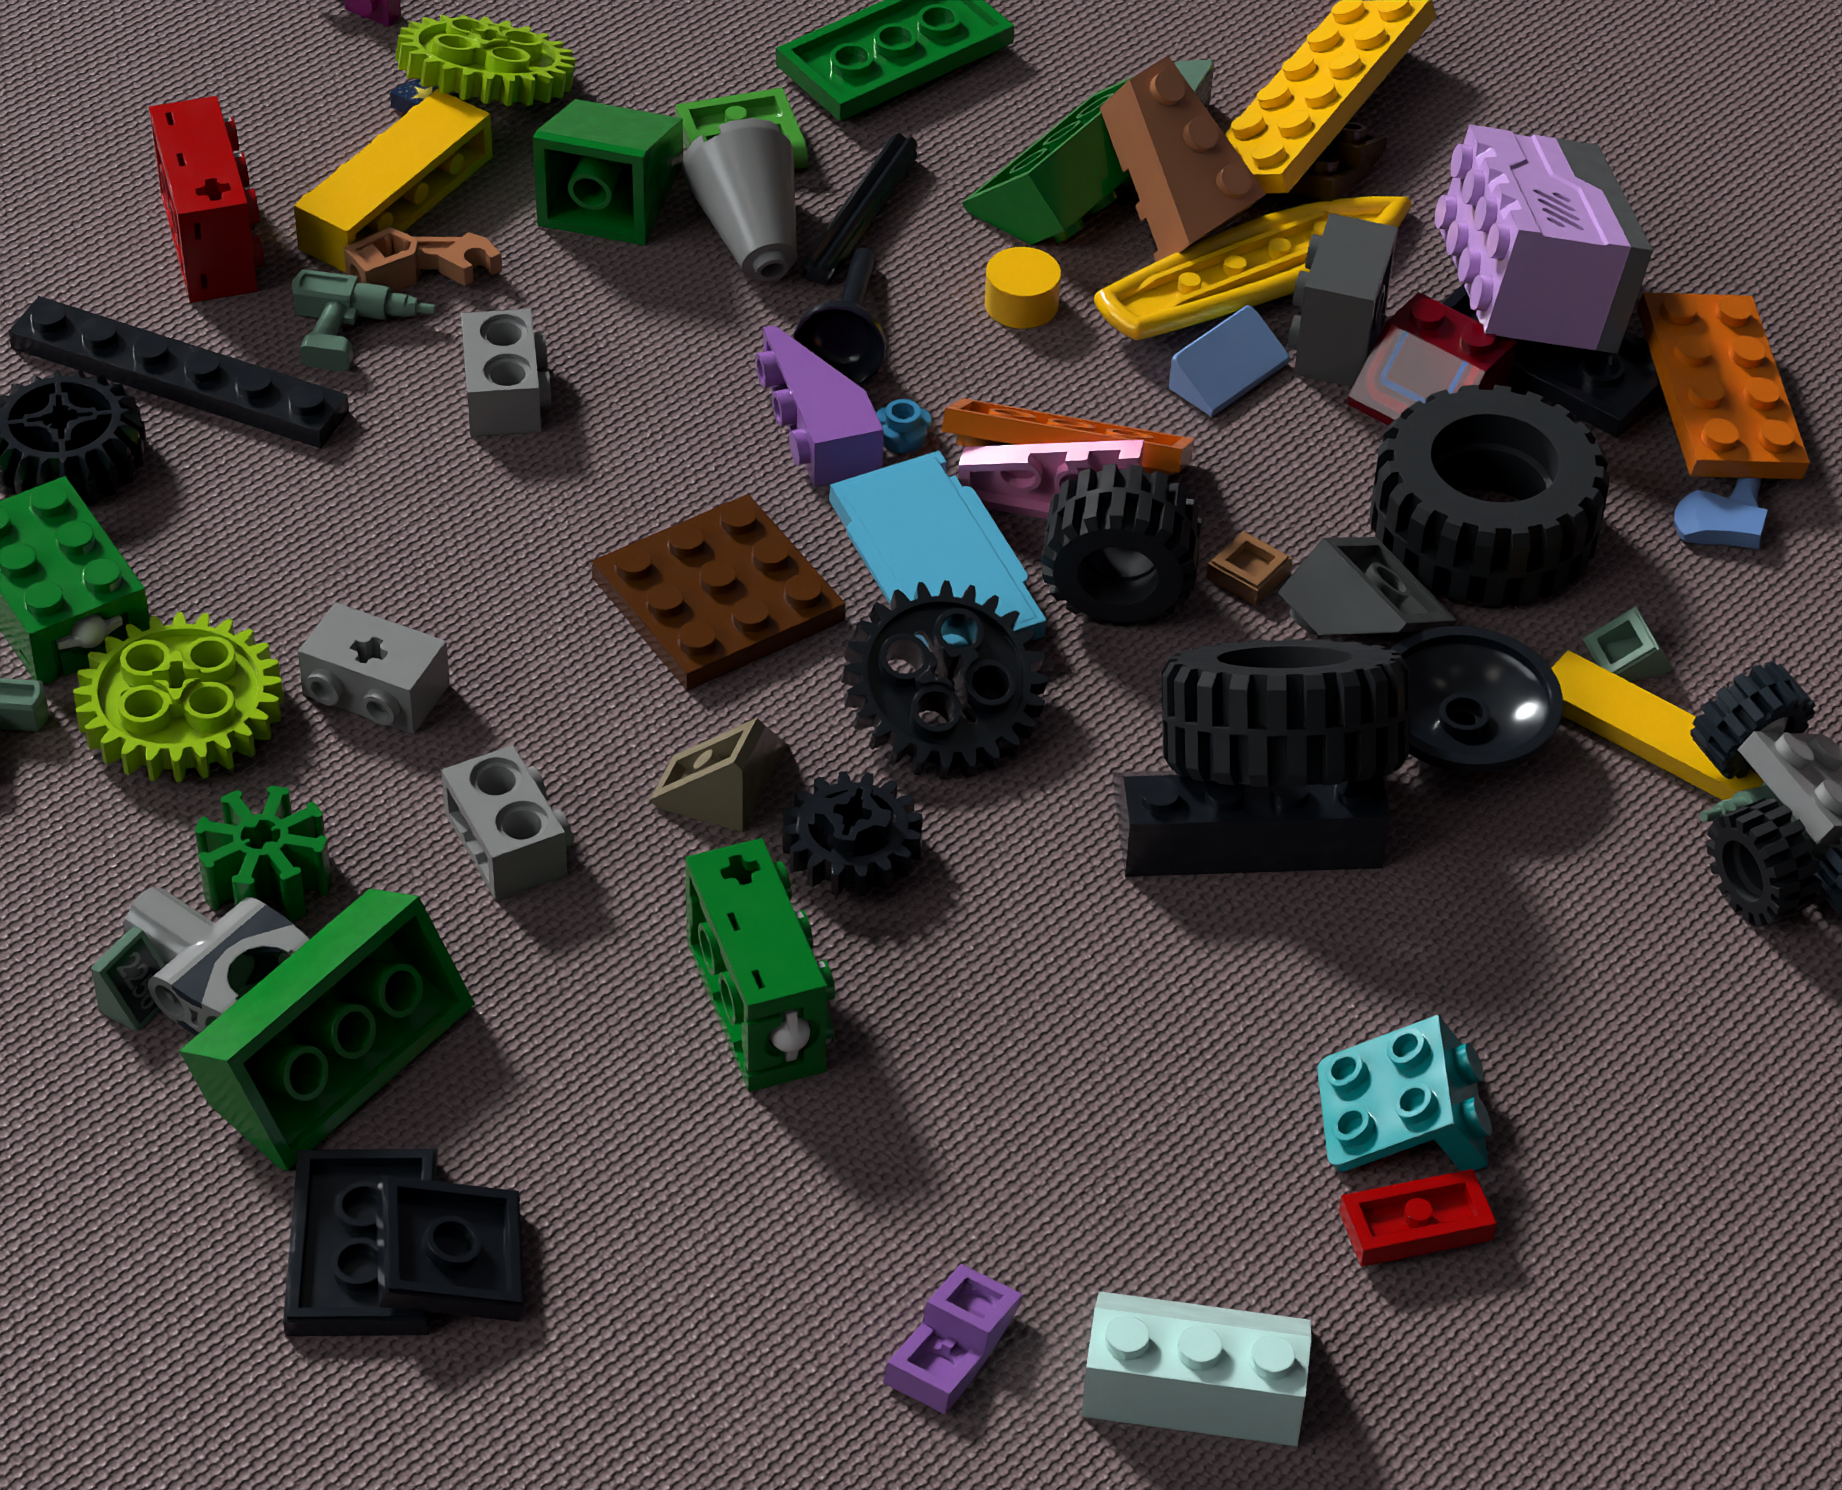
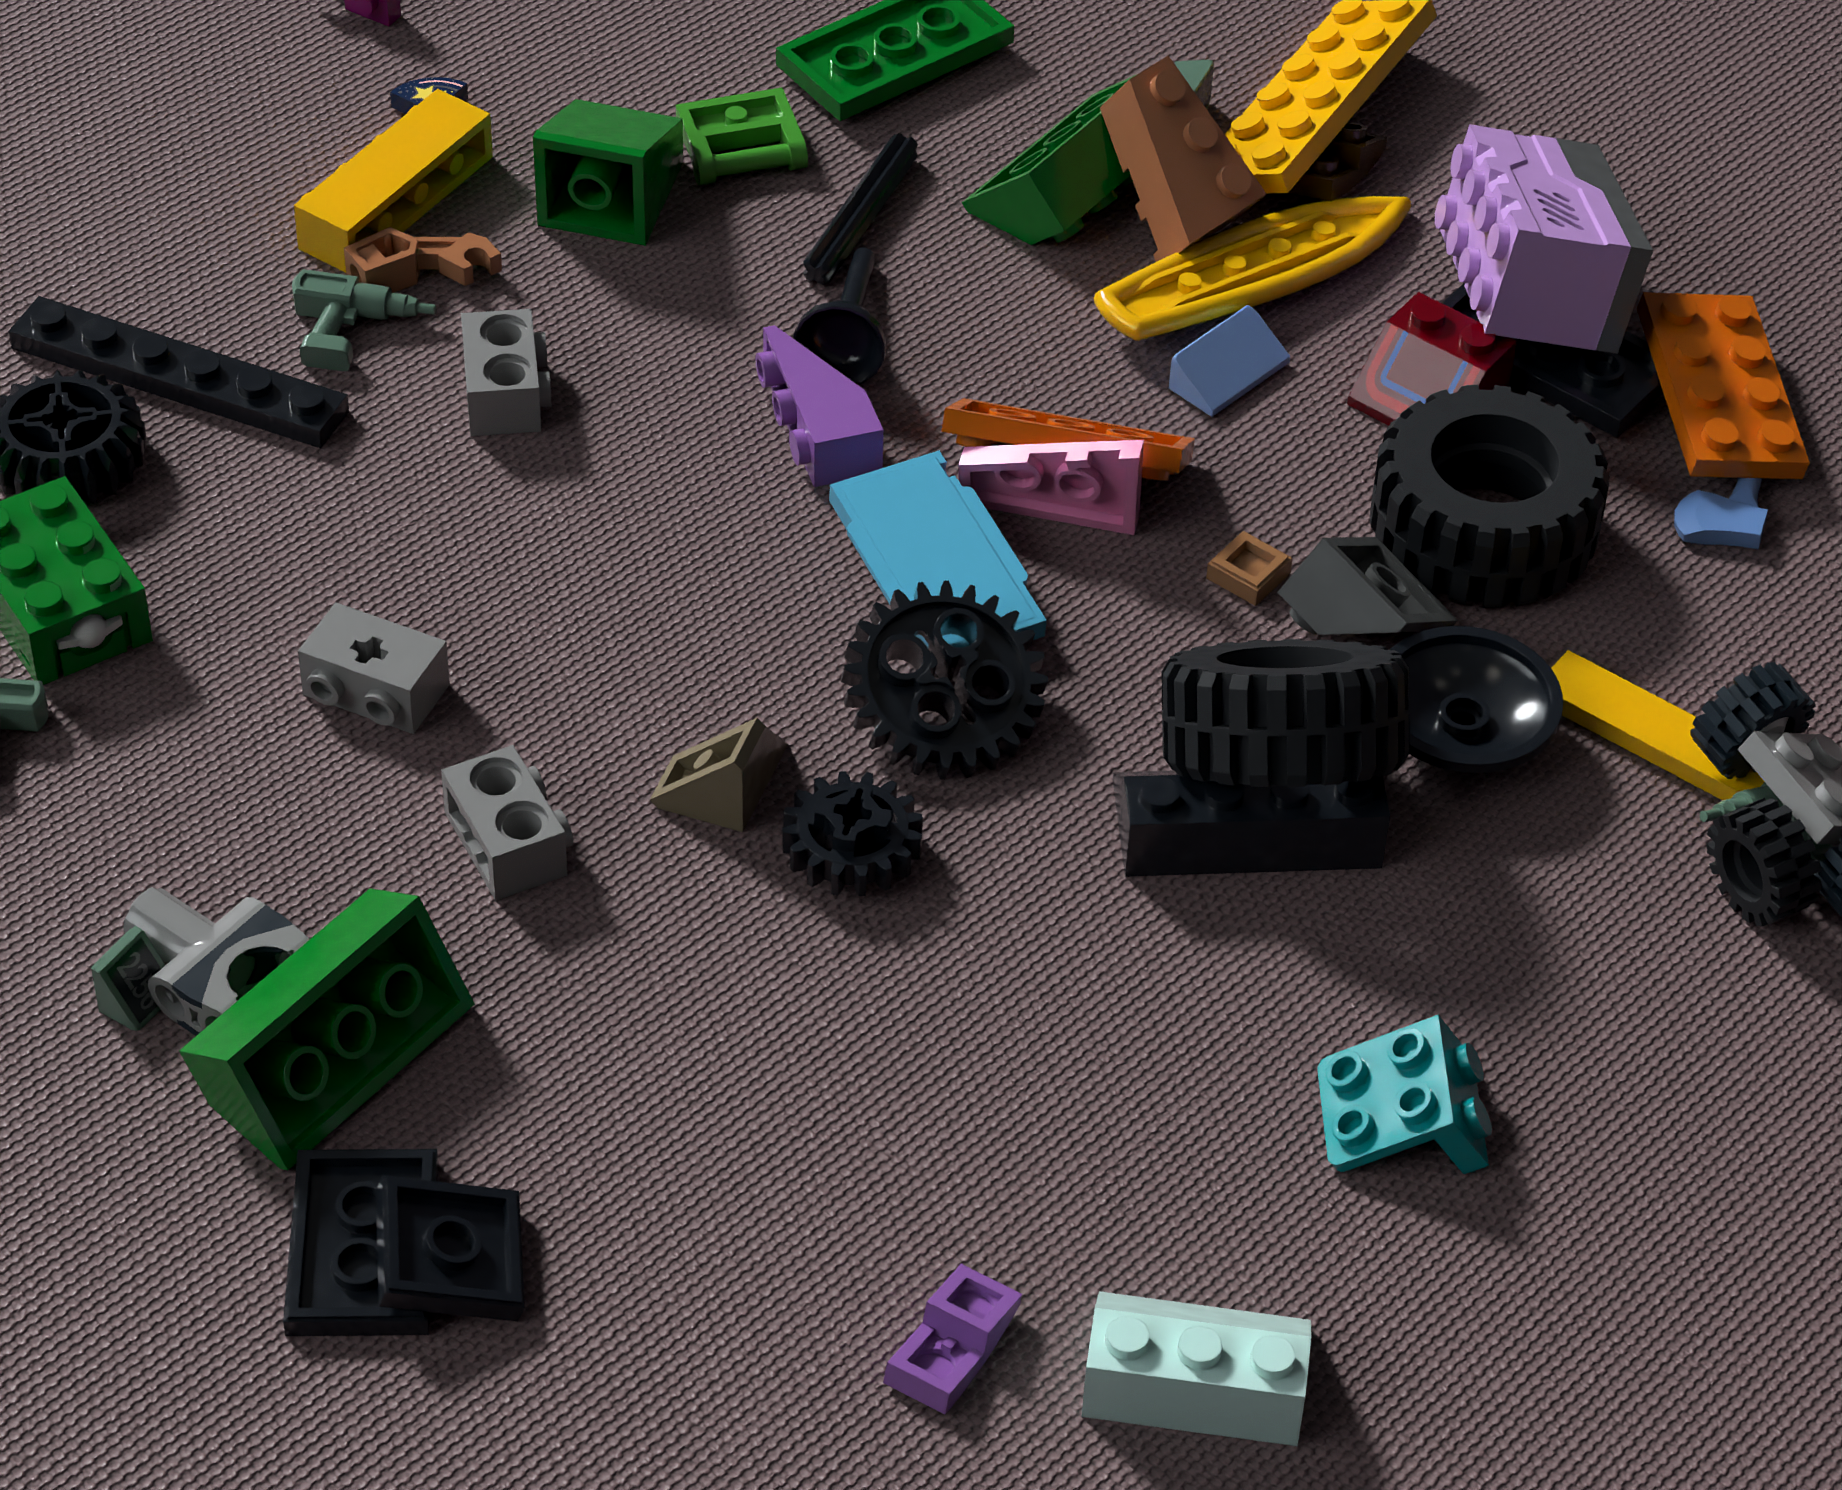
(178, 696): lime gear -> none
(206, 198): red piece -> none
(264, 853): green gear -> none
(485, 60): lime gear -> none
(718, 591): reddish brown plate -> none
(748, 193): light grey cone -> none
(758, 964): green piece -> none
(904, 425): dark azure plate -> none
(1022, 287): yellow piece -> none
(1121, 545): black tyre -> none
(1342, 298): dark grey brick -> none
(1417, 1217): red plate -> none
(1628, 648): sand green slope -> none

